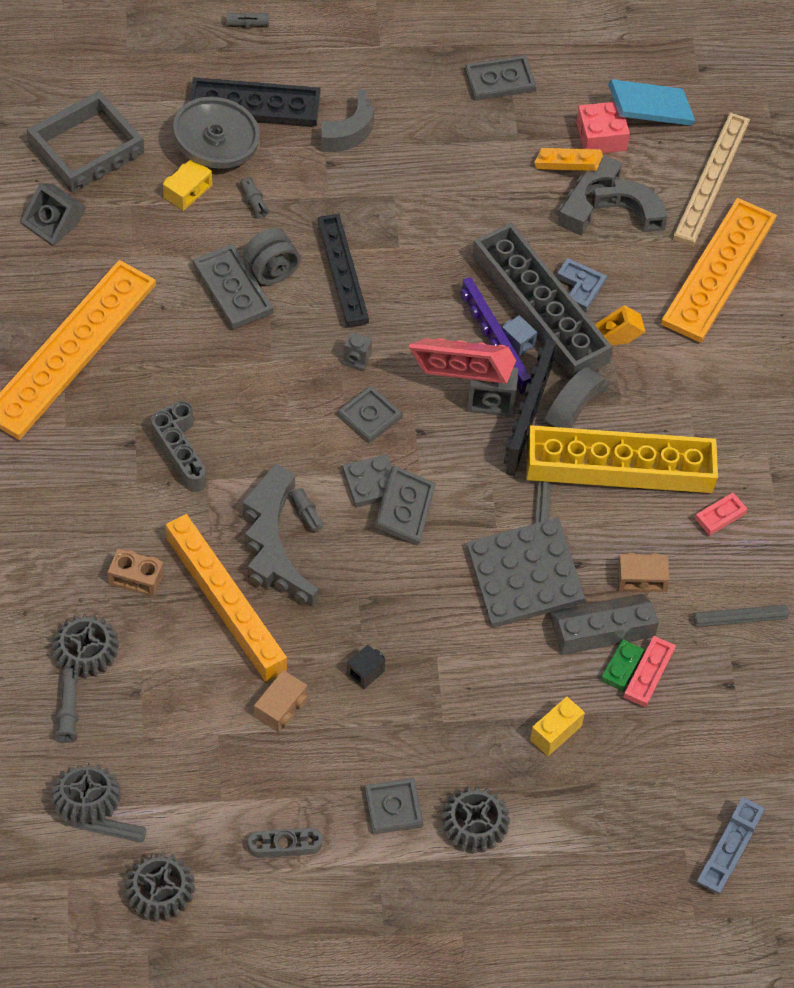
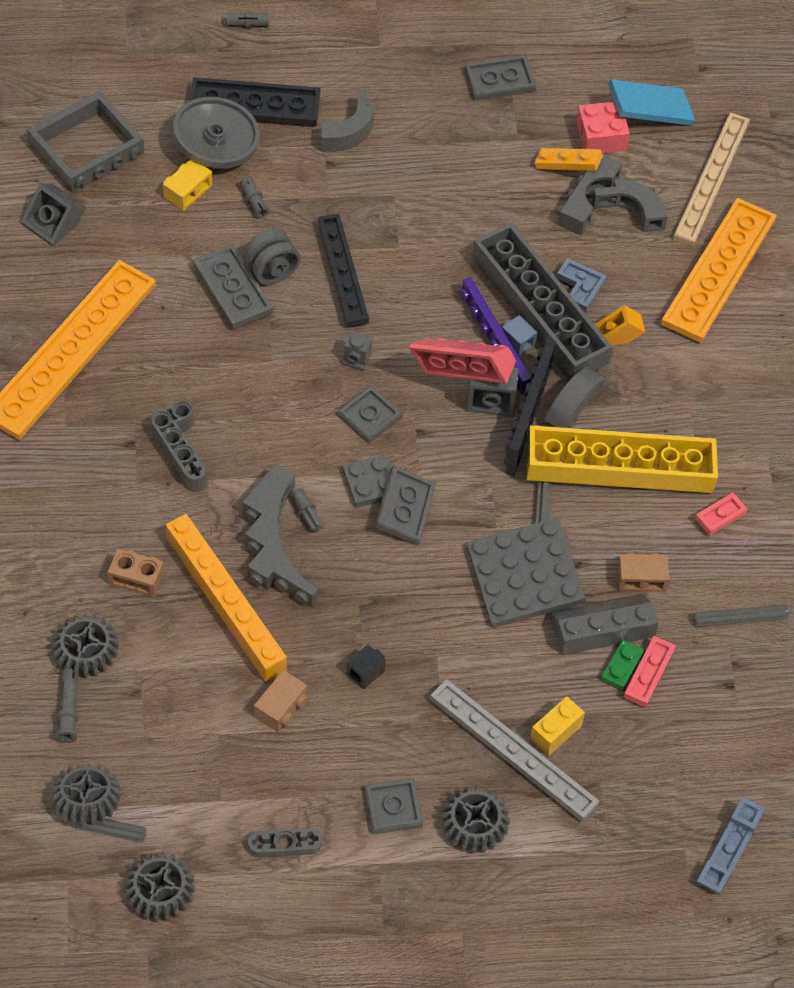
(514, 750): none -> light grey plate

